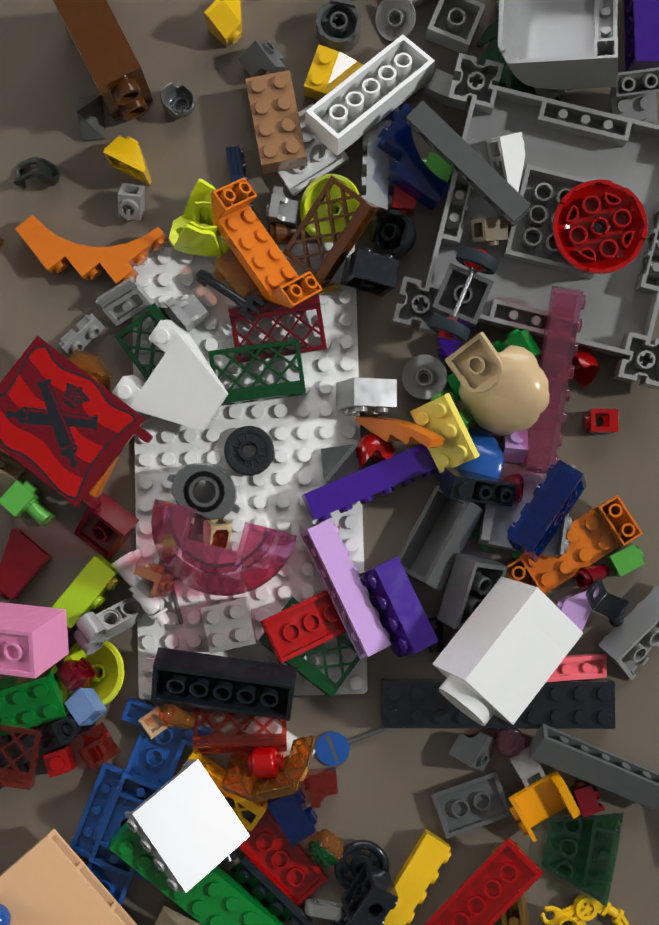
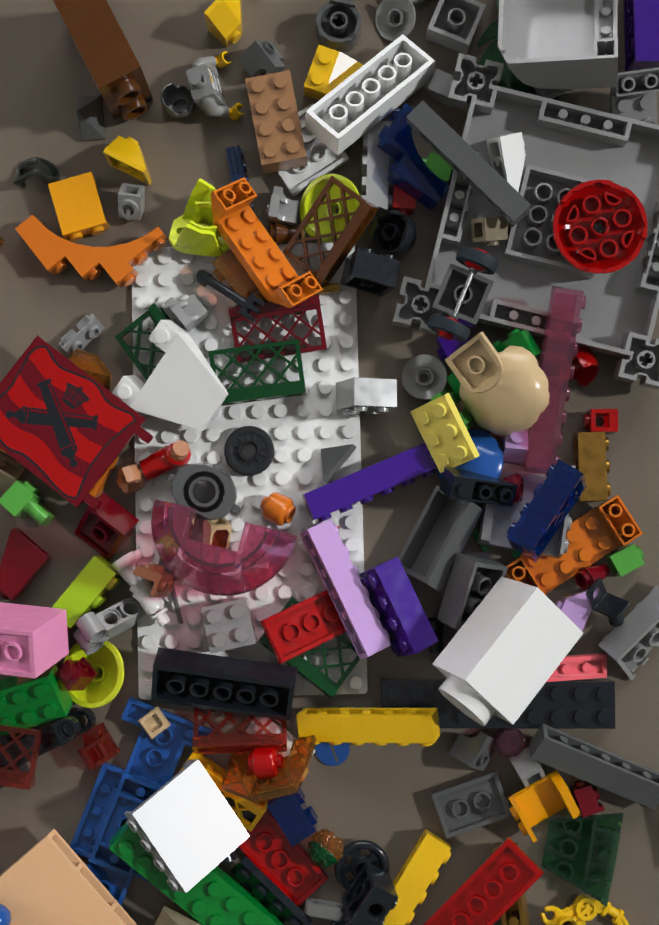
(60, 761): red brick -> none
(78, 206): none -> light orange panel
(85, 706): medium blue brick -> none
(124, 301): light grey plate -> none
(158, 463): none -> piece
(175, 717): clear orange cone -> none
(207, 89): none -> light grey torso
(278, 509): none -> orange head
(320, 784): clear red brick -> none
(370, 725): none -> yellow brick
(373, 448): red helmet -> none
(400, 430): orange slope -> none
(591, 460): none -> pearl gold brick

